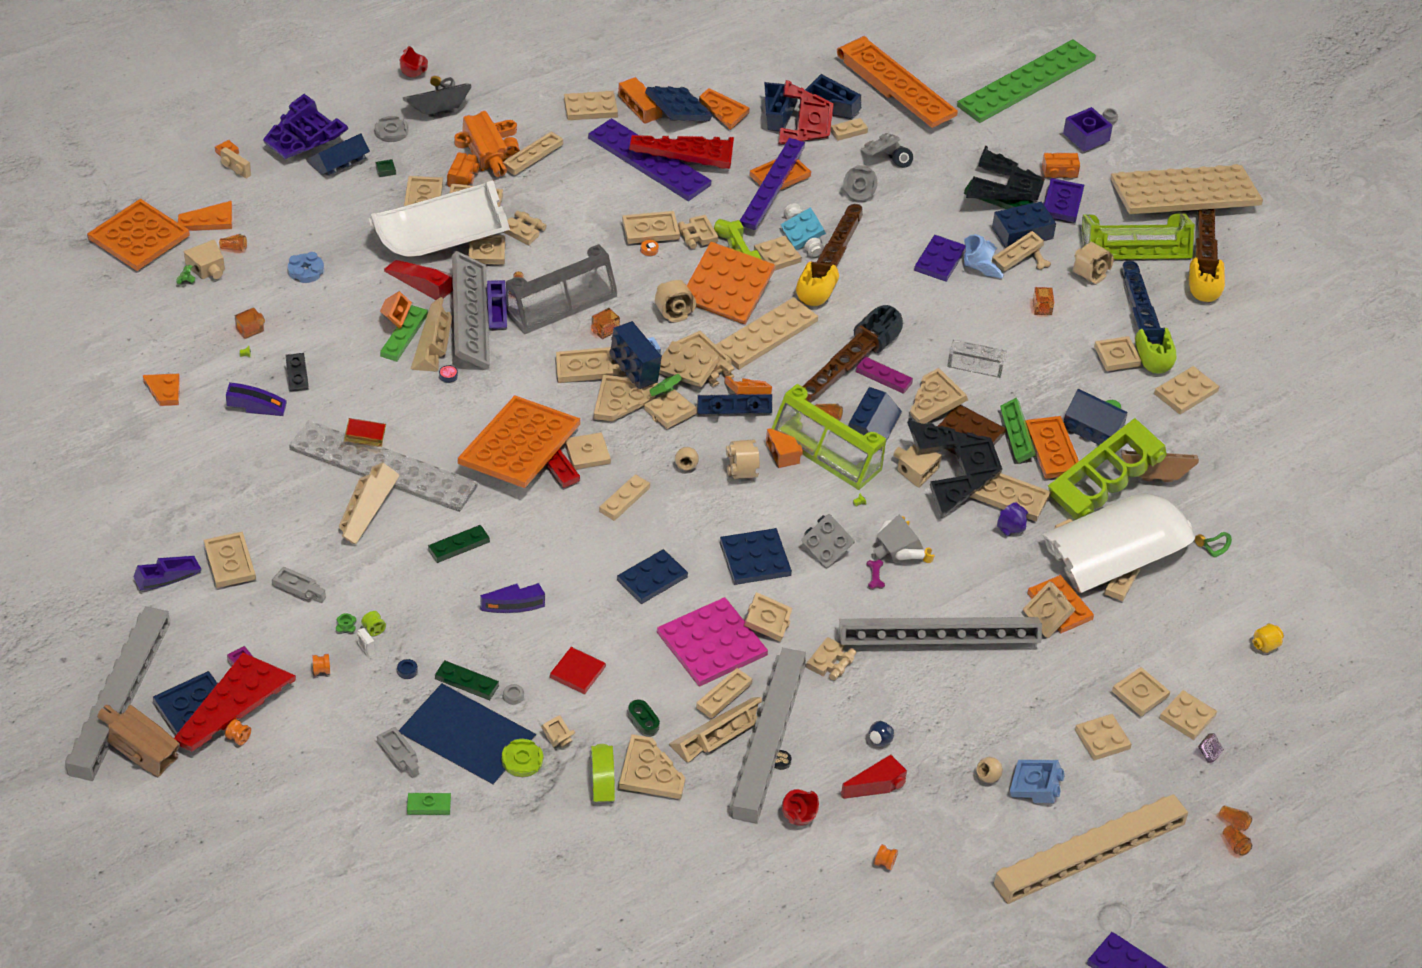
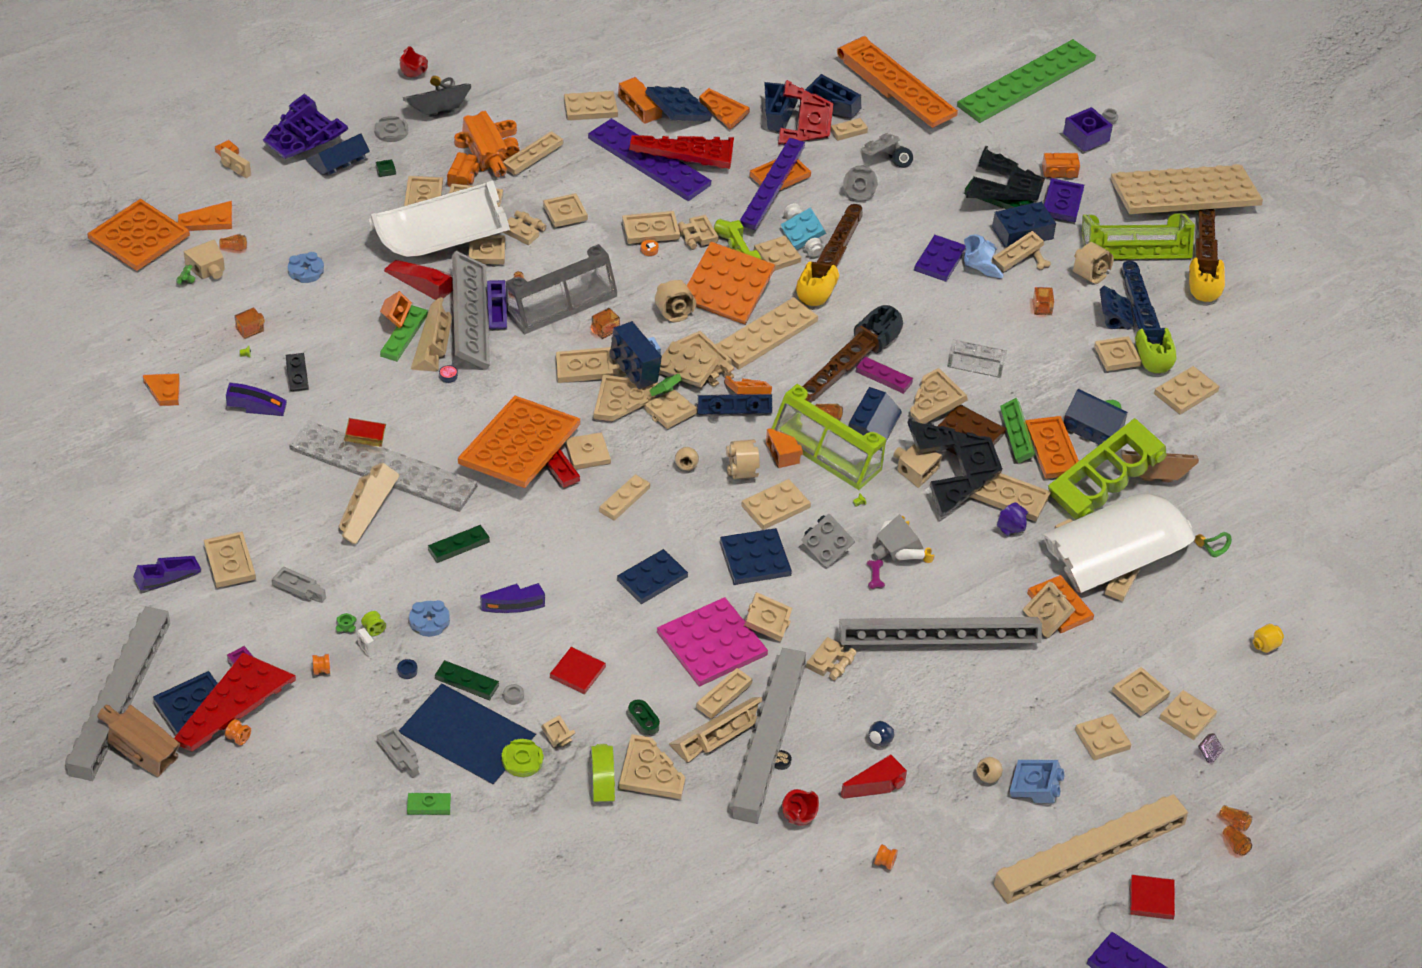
(425, 609): none -> medium blue plate
(565, 210): none -> tan plate
(776, 504): none -> tan plate
(1115, 309): none -> dark blue plate
(1152, 897): none -> red tile

